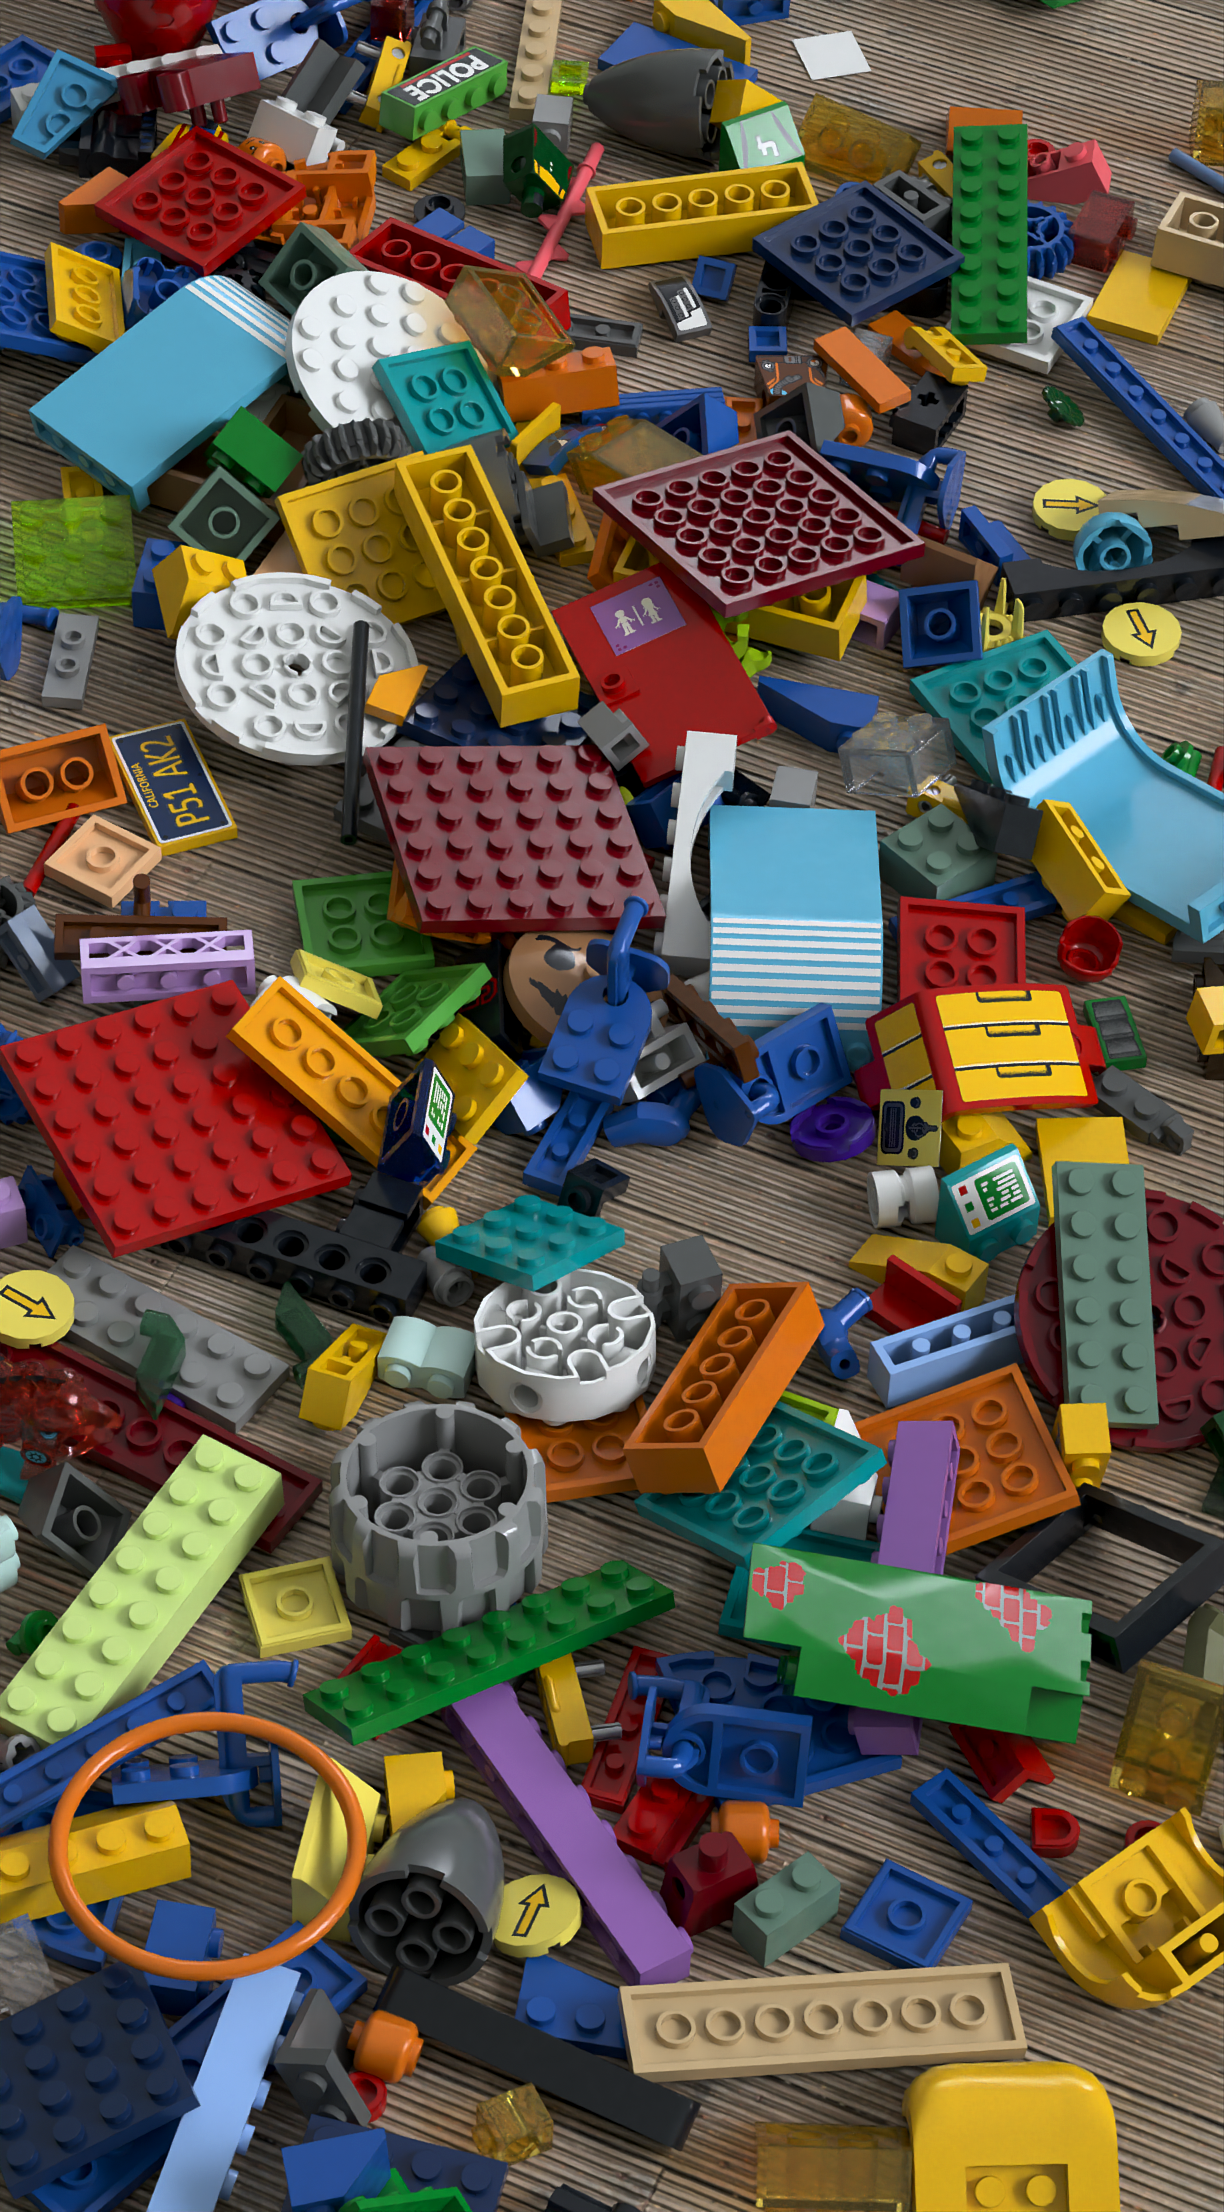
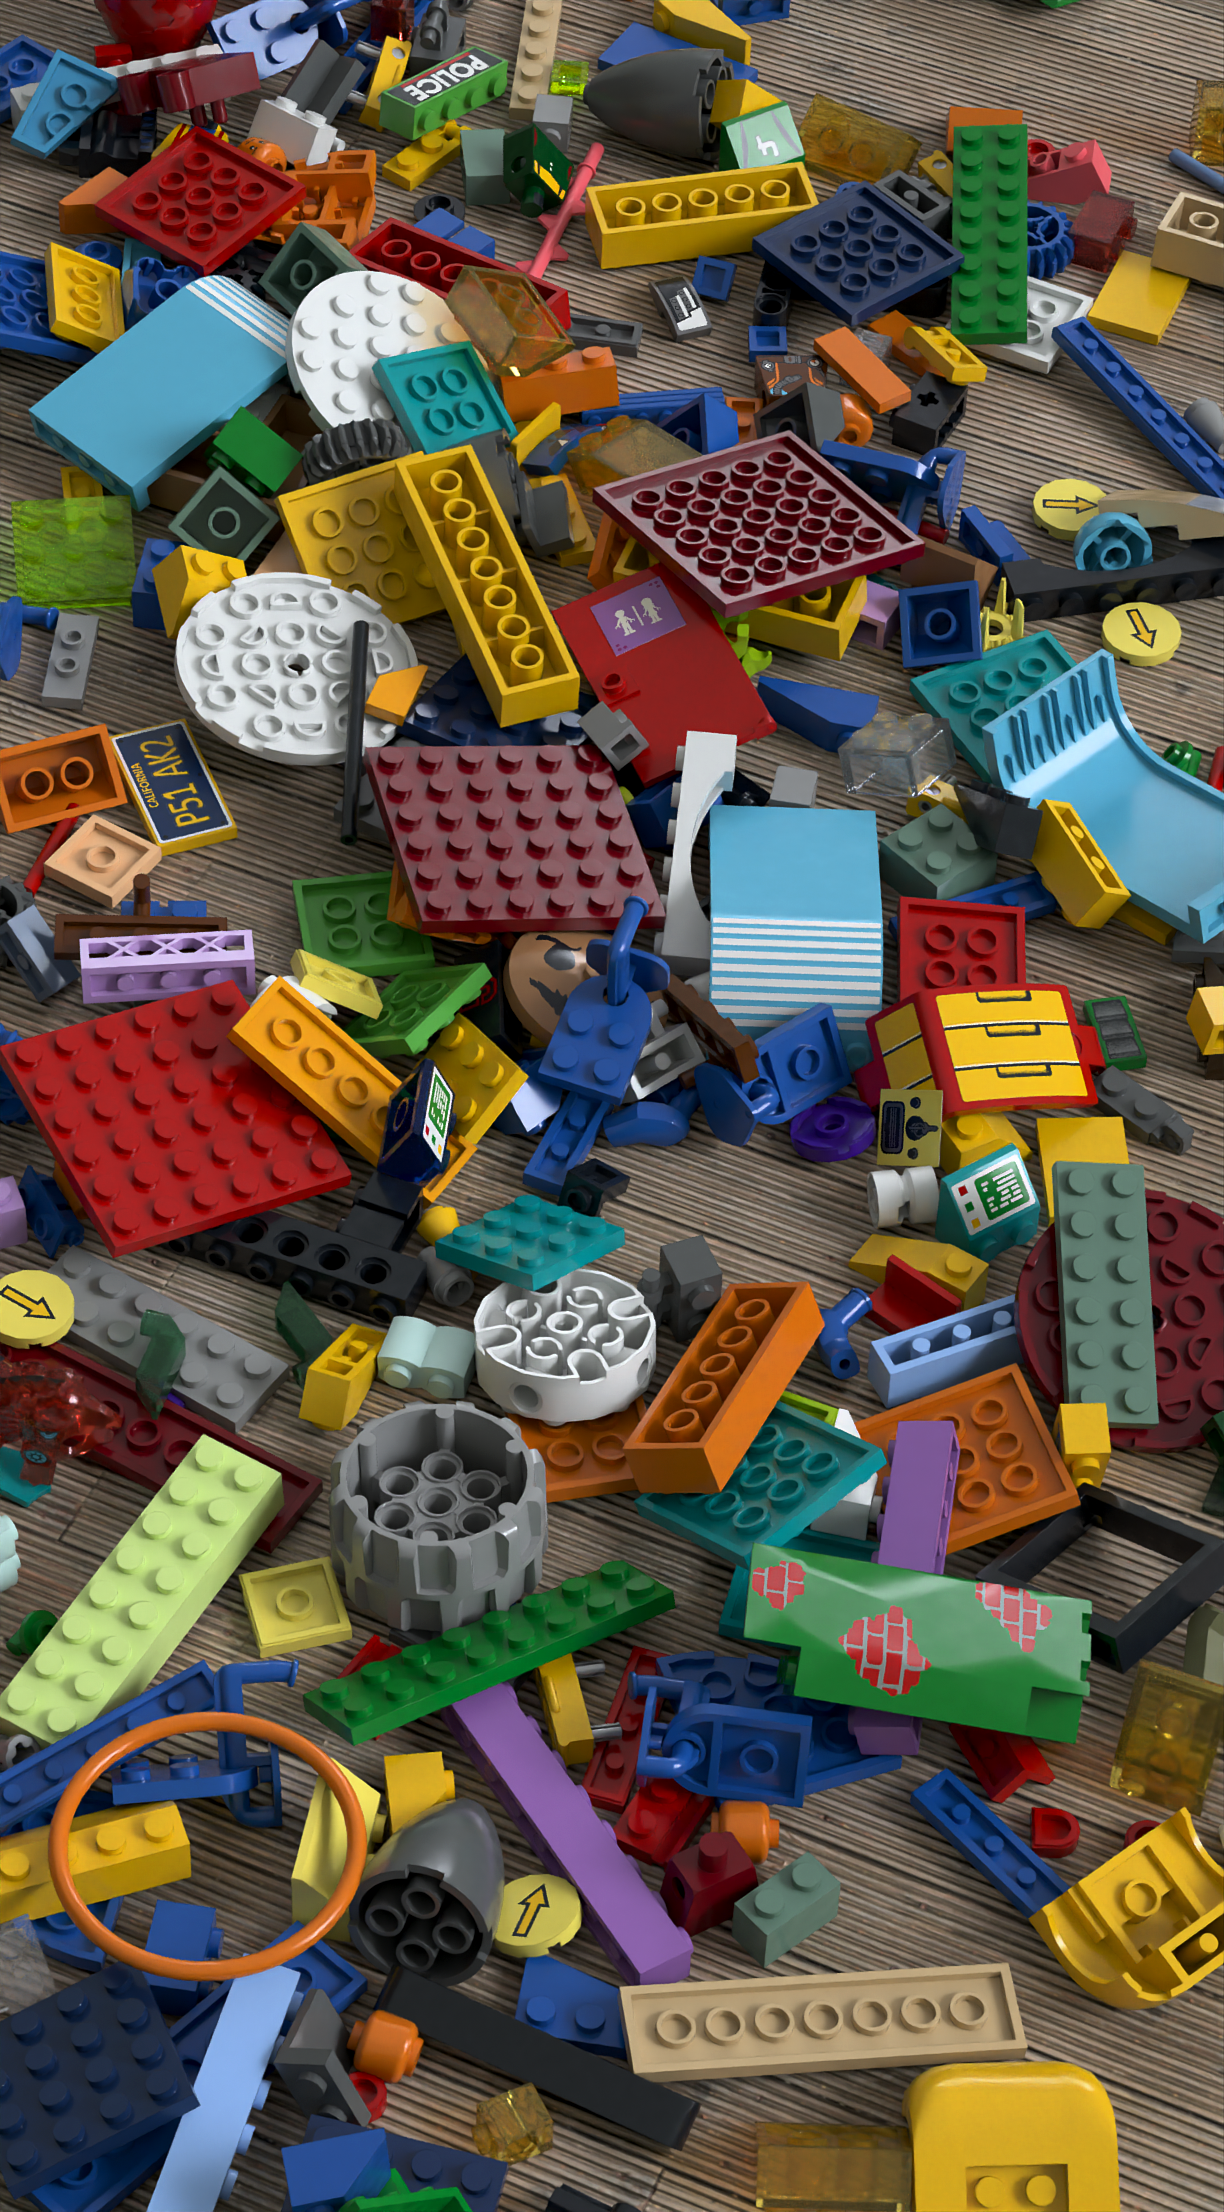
(73, 1517): dark grey slope -> none
(831, 55): white sticker -> none
(906, 1918): blue tile -> none
(1062, 407): dark green piece -> none
(1089, 949): red hair -> none

